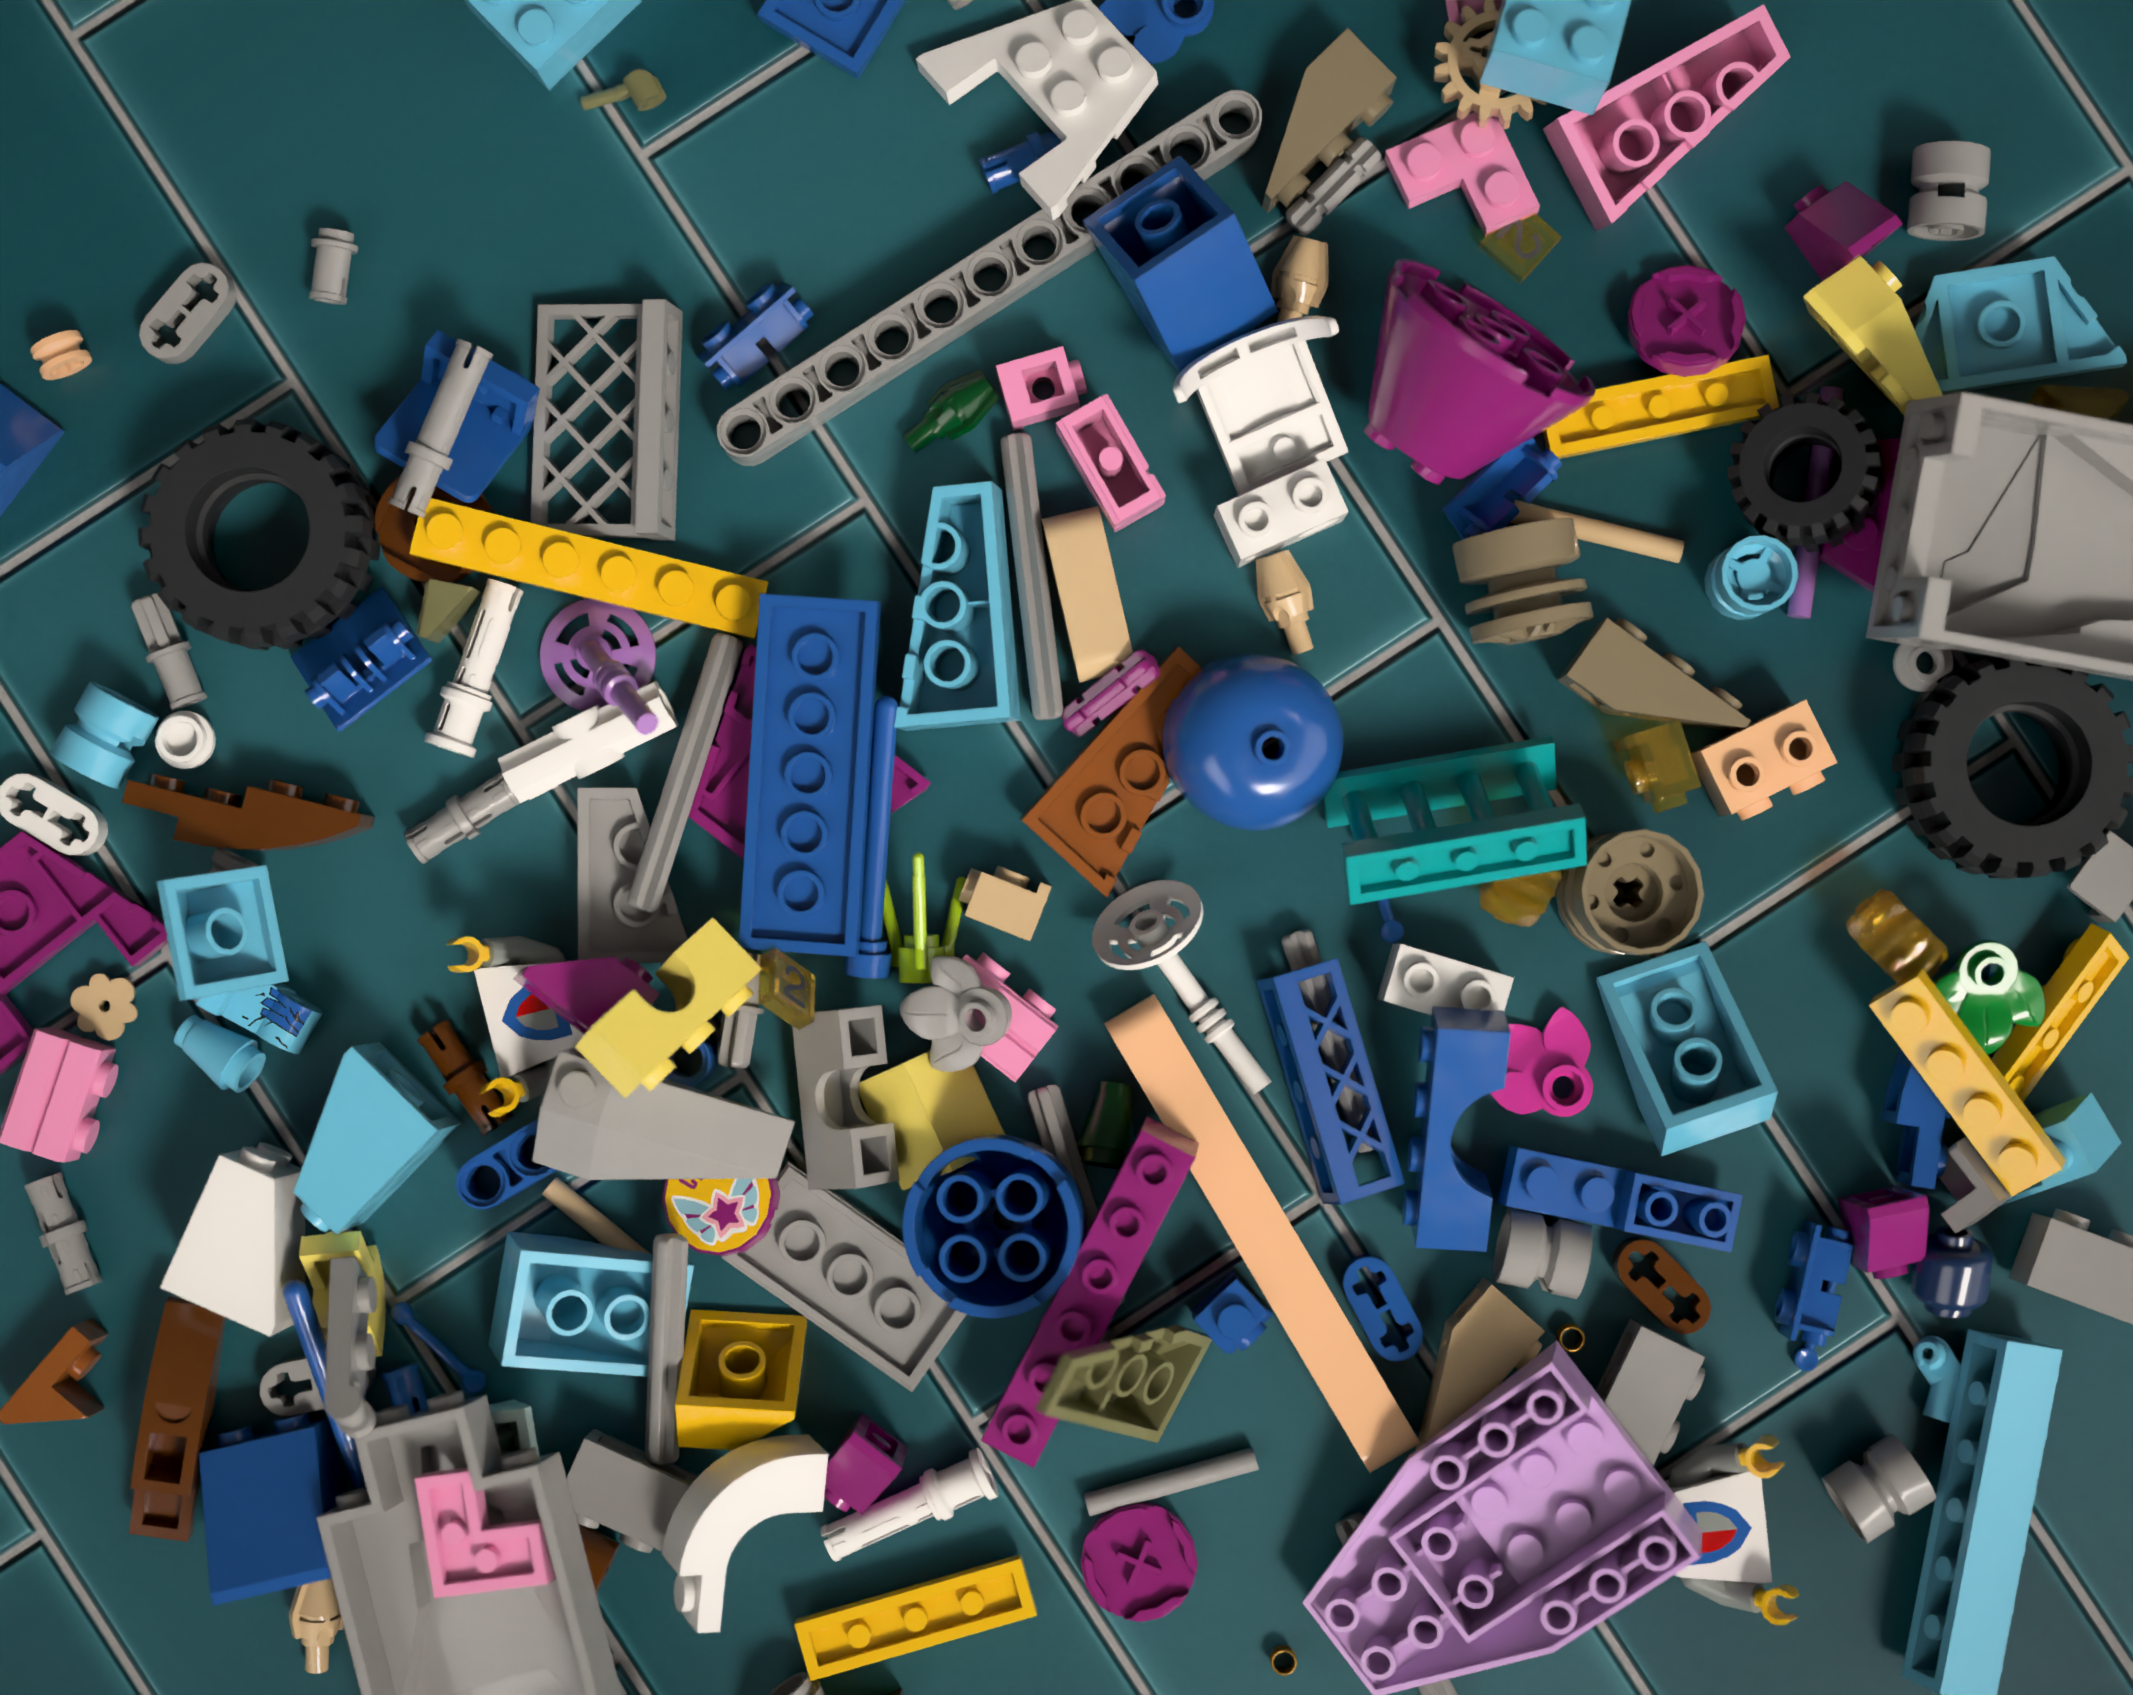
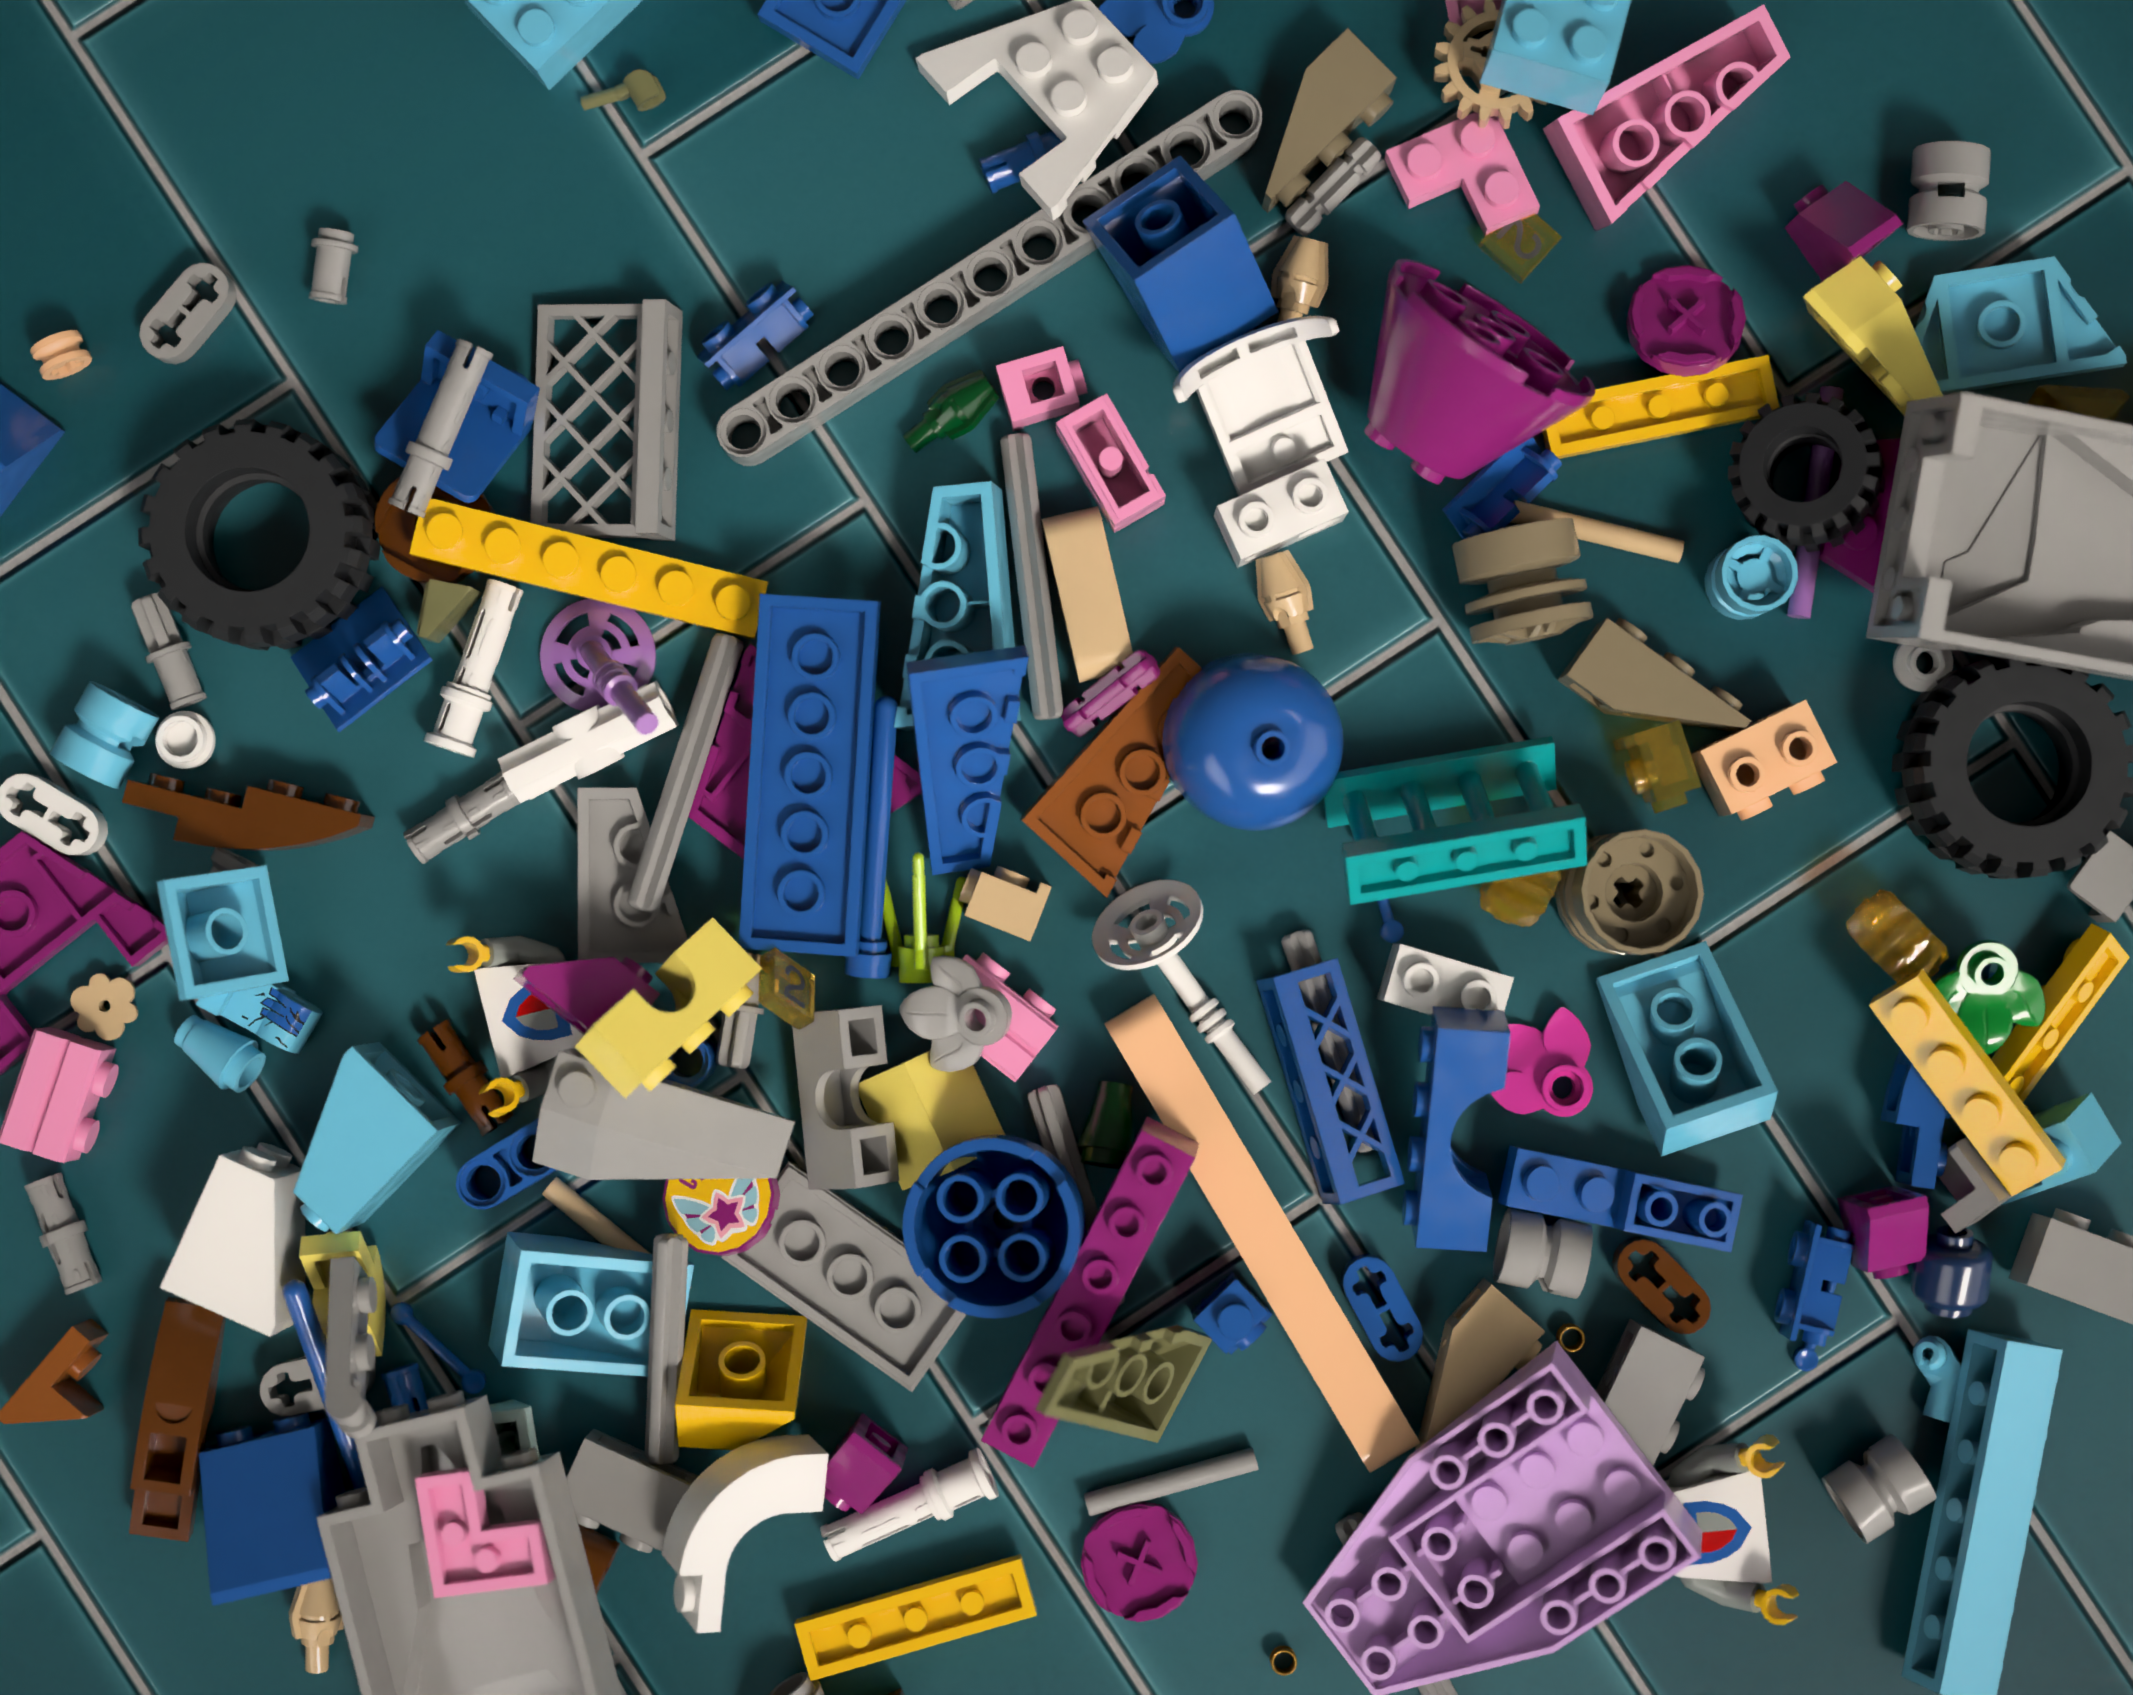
(962, 741): none -> blue wing

